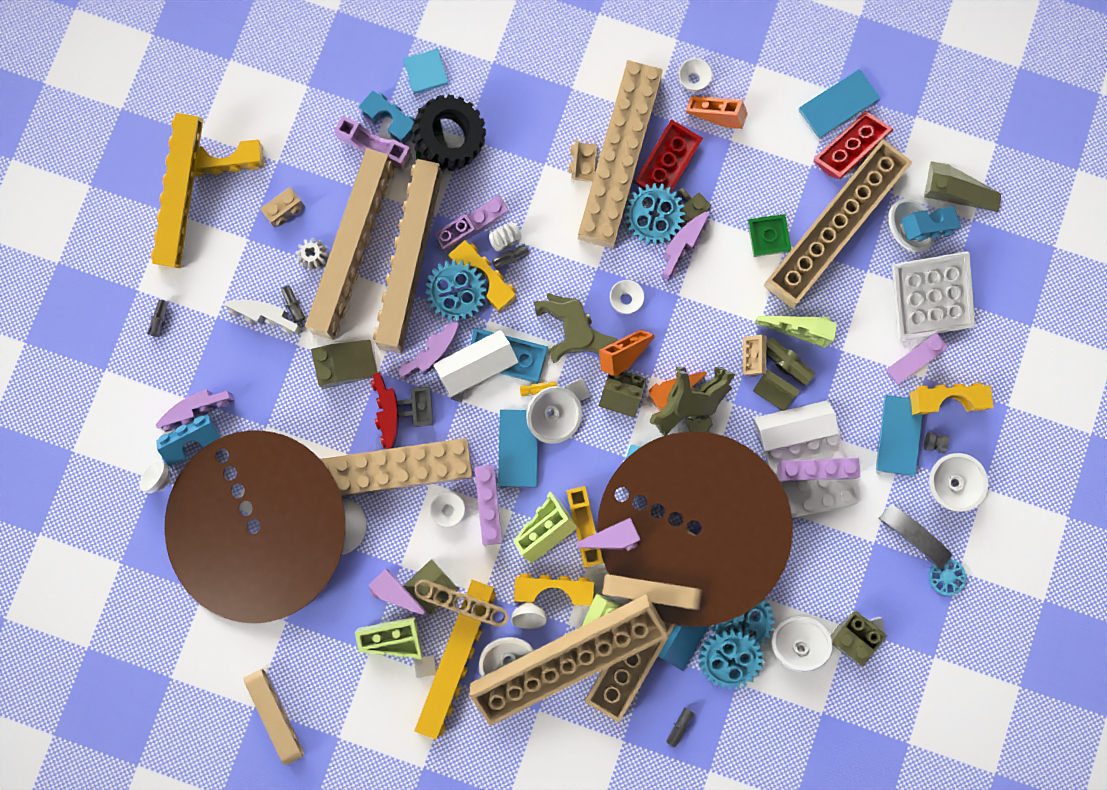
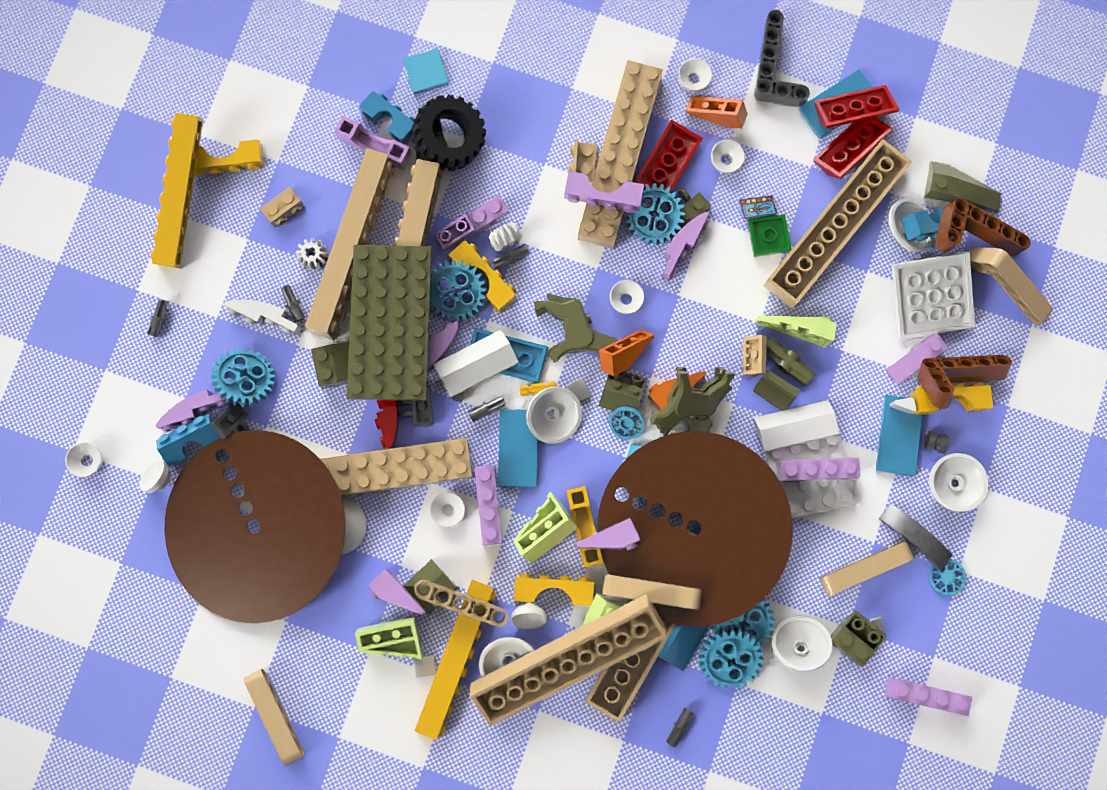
(75, 457): none -> white piece
(227, 368): none -> medium azure gear
(230, 421): none -> dark grey hinge
(389, 323): none -> olive plate
(486, 408): none -> flat silver axle
(626, 197): none -> lavender arch
(627, 422): none -> medium azure wheel
(731, 149): none -> white piece
(757, 207): none -> piece
(770, 64): none -> dark grey beam
(855, 106): none -> red slope
(866, 568): none -> tan beam
(906, 405): none -> white slope
(928, 696): none -> lavender arch
(939, 373): none -> dark orange beam
(962, 216): none -> dark orange beam
(1012, 280): none -> tan beam

